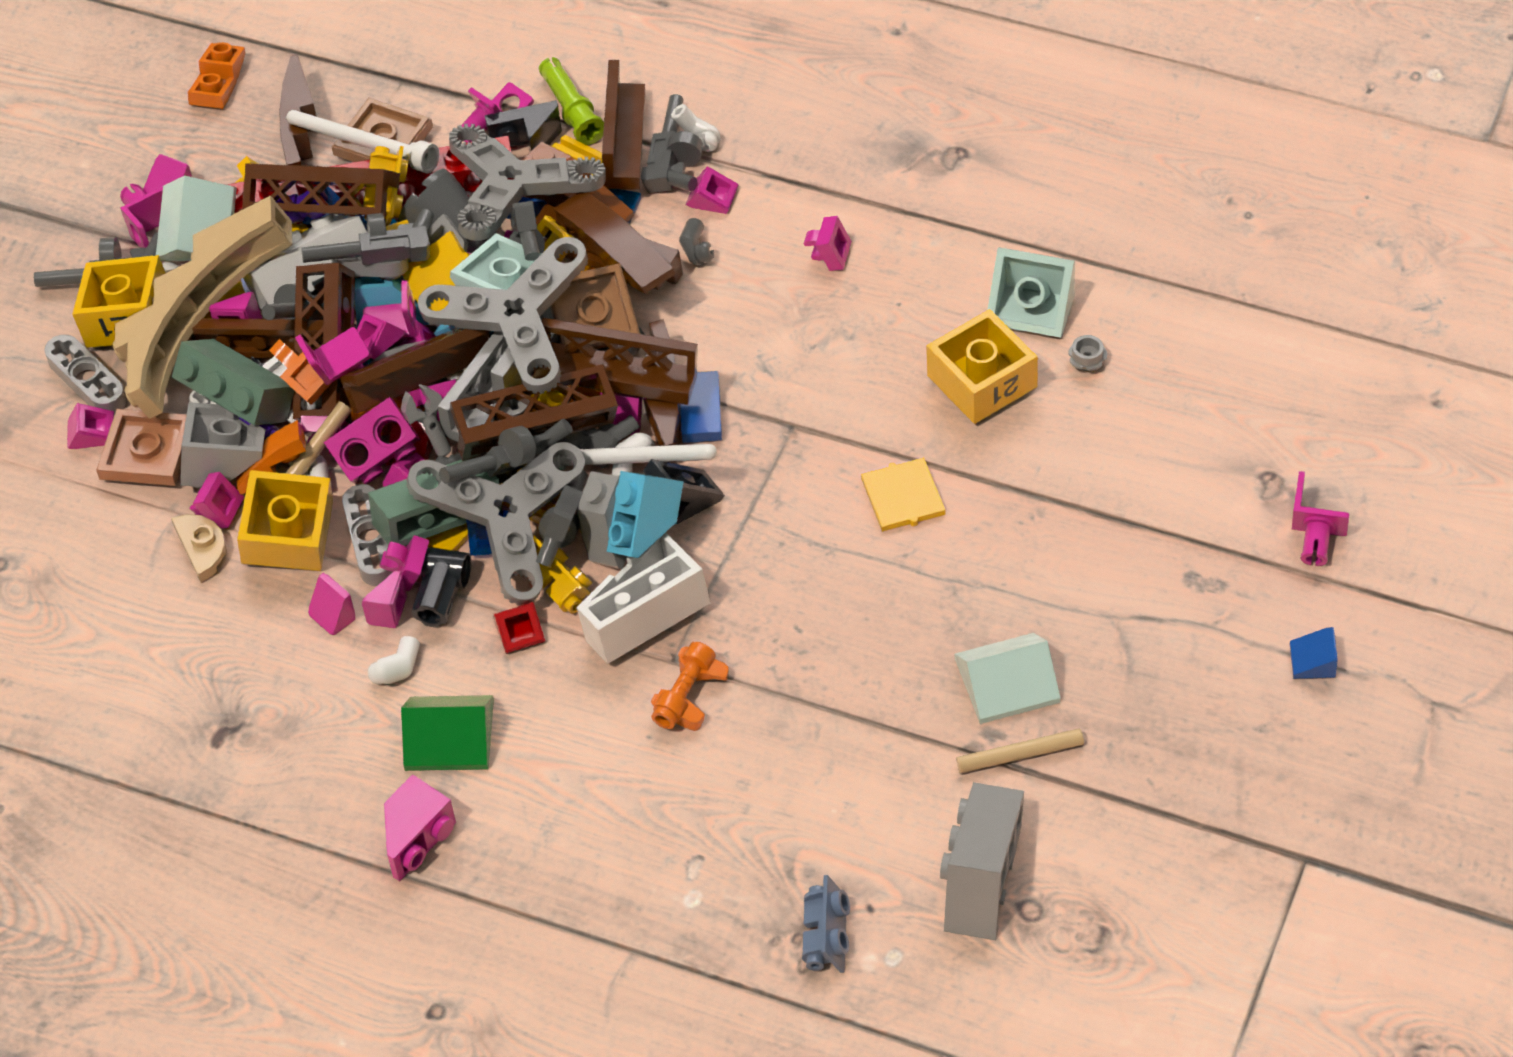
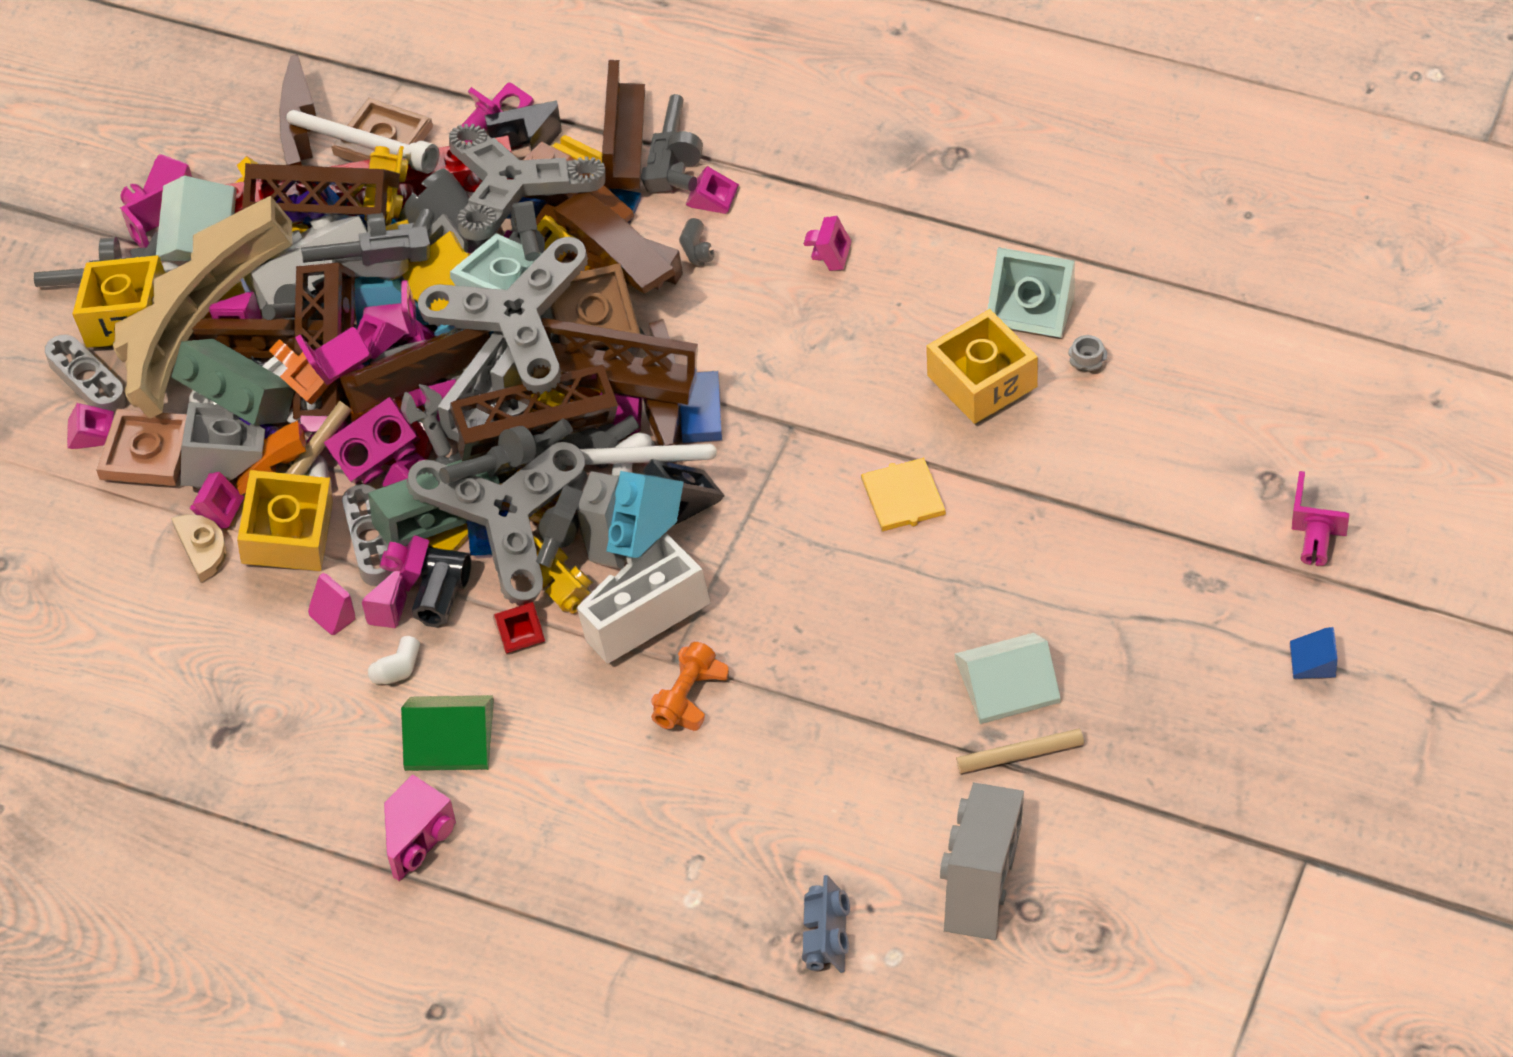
(218, 75): orange slope -> none
(576, 109): lime pin -> none
(690, 123): white arm -> none

